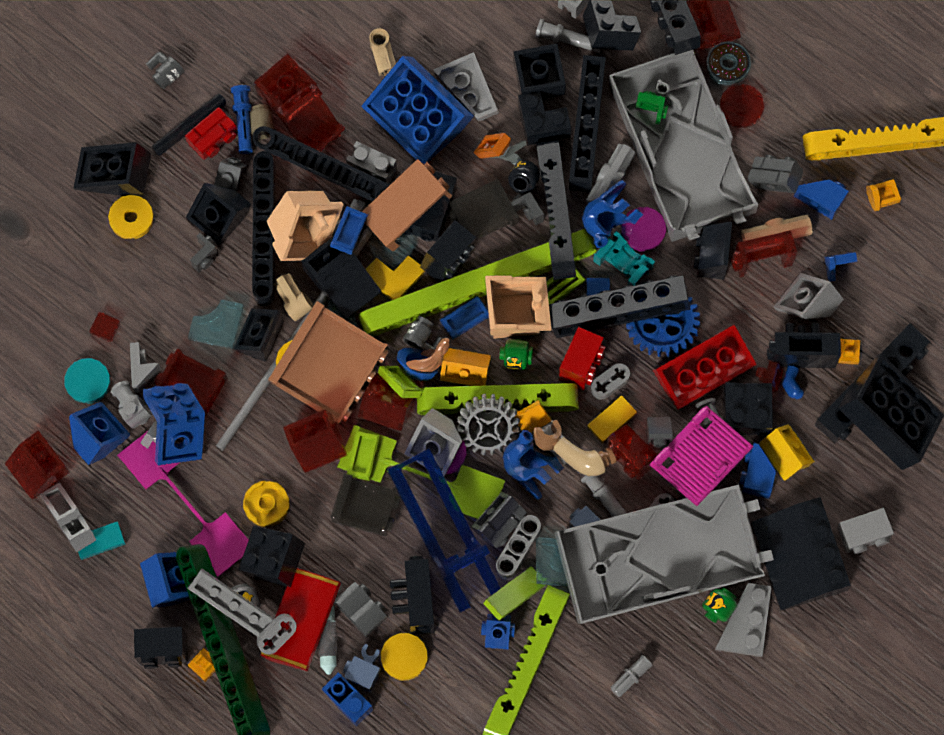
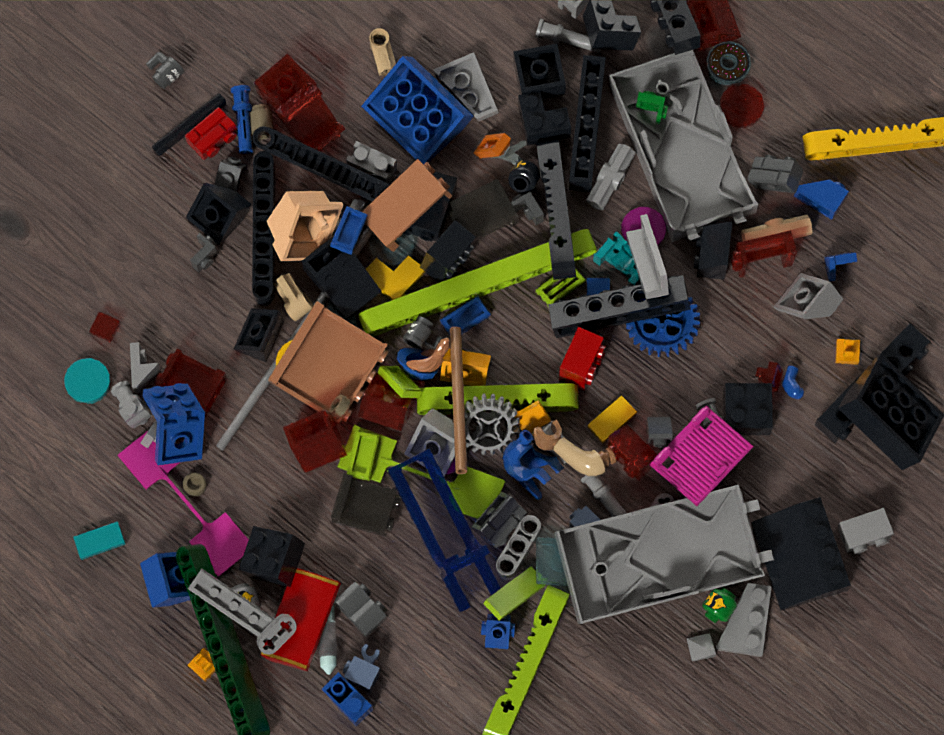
(36, 465): clear red slope -> none
(68, 517): light grey slope -> none
(96, 432): blue slope -> none
(113, 169): black slope -> none
(127, 205): yellow tile -> none
(160, 647): black brick -> none
(194, 484): none -> dark tan tile
(219, 326): clear light blue tile -> none
(266, 503): yellow tile -> none
(339, 406): none -> dark tan tile
(404, 656): yellow tile -> none
(418, 595): black piece -> none
(458, 400): none -> medium nougat piece
(516, 354): green head -> none
(517, 306): light nougat piece -> none
(603, 215): blue piece -> none
(614, 385): light grey beam -> none
(631, 676): light grey axle -> none
(648, 260): none -> light grey fence
(701, 647): none -> light grey slope
(705, 367): red slope -> none
(759, 475): blue slope -> none
(786, 451): yellow panel -> none
(804, 348): black piece -> none
(883, 194): light orange tile -> none

